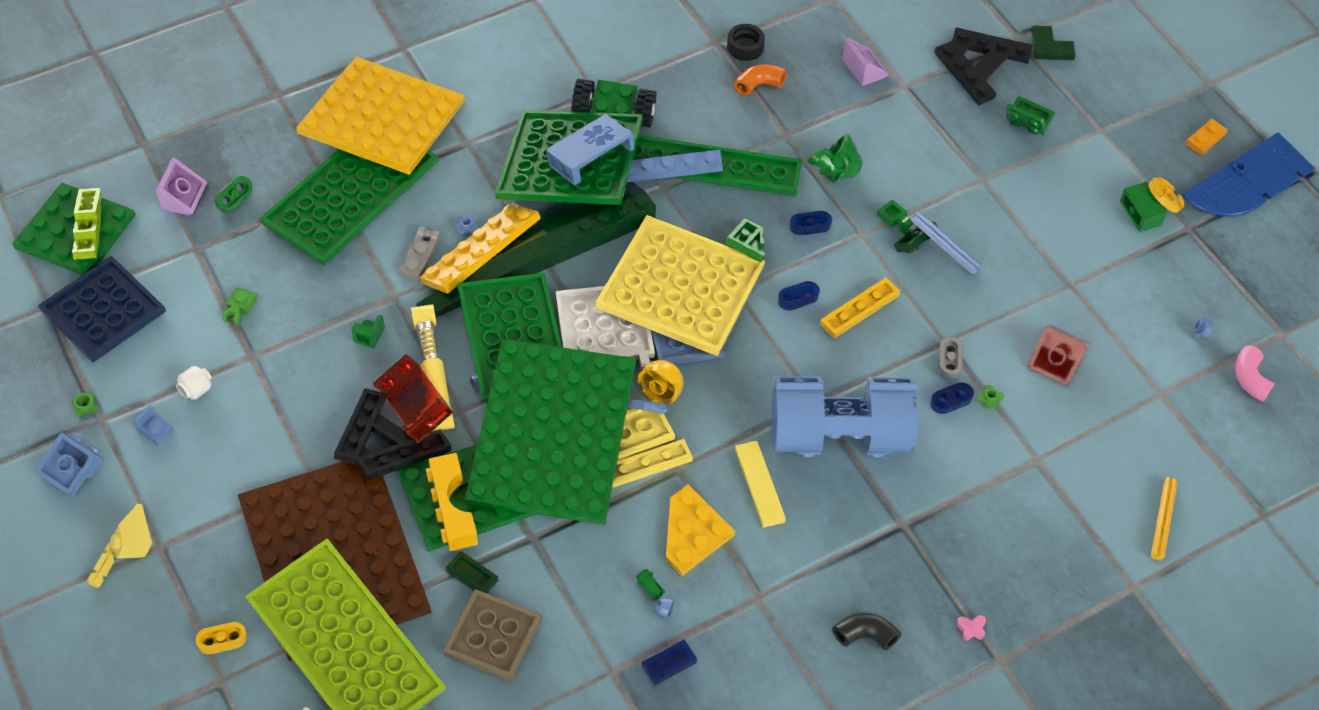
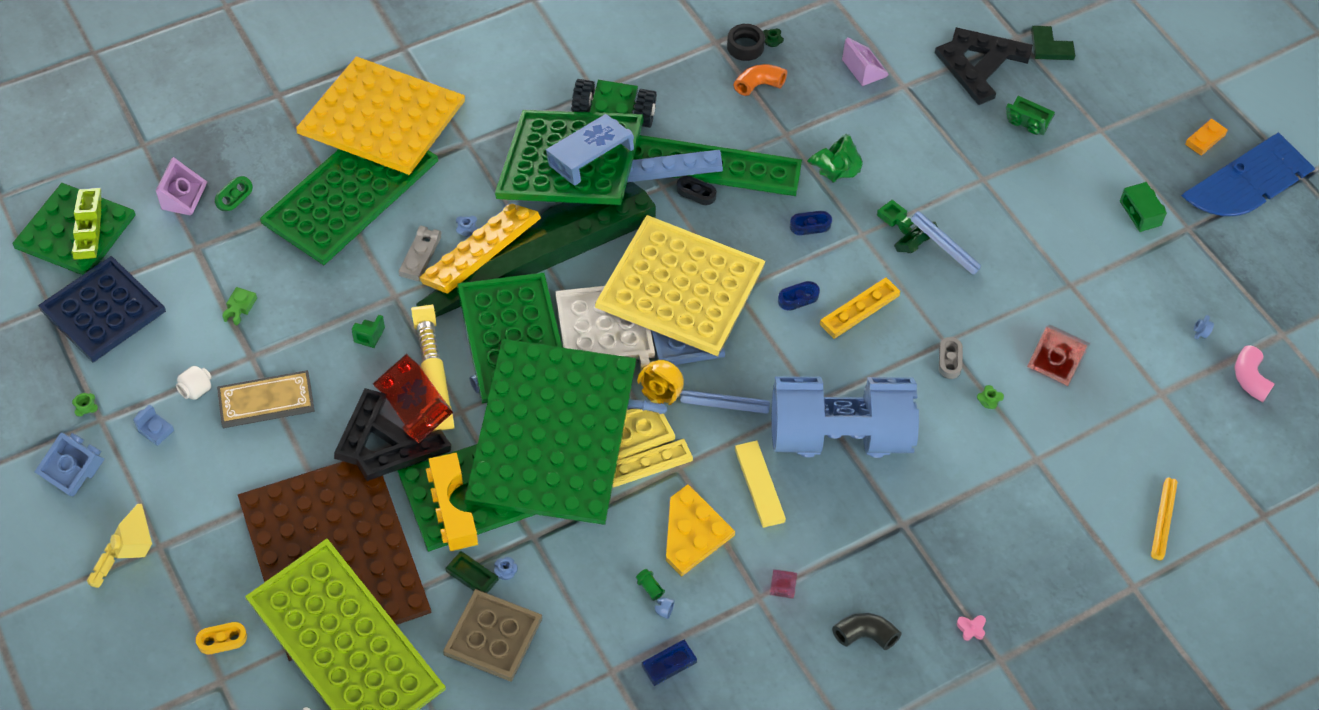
(265, 399): none -> pearl gold tile
(505, 574): none -> medium blue plate
(697, 190): none -> black plate
(725, 401): none -> medium blue axle
(748, 239): green wing -> none
(773, 37): none -> dark green plate
(783, 583): none -> clear pink plate
(953, 398): clear blue plate -> none
(1164, 193): yellow tile -> none

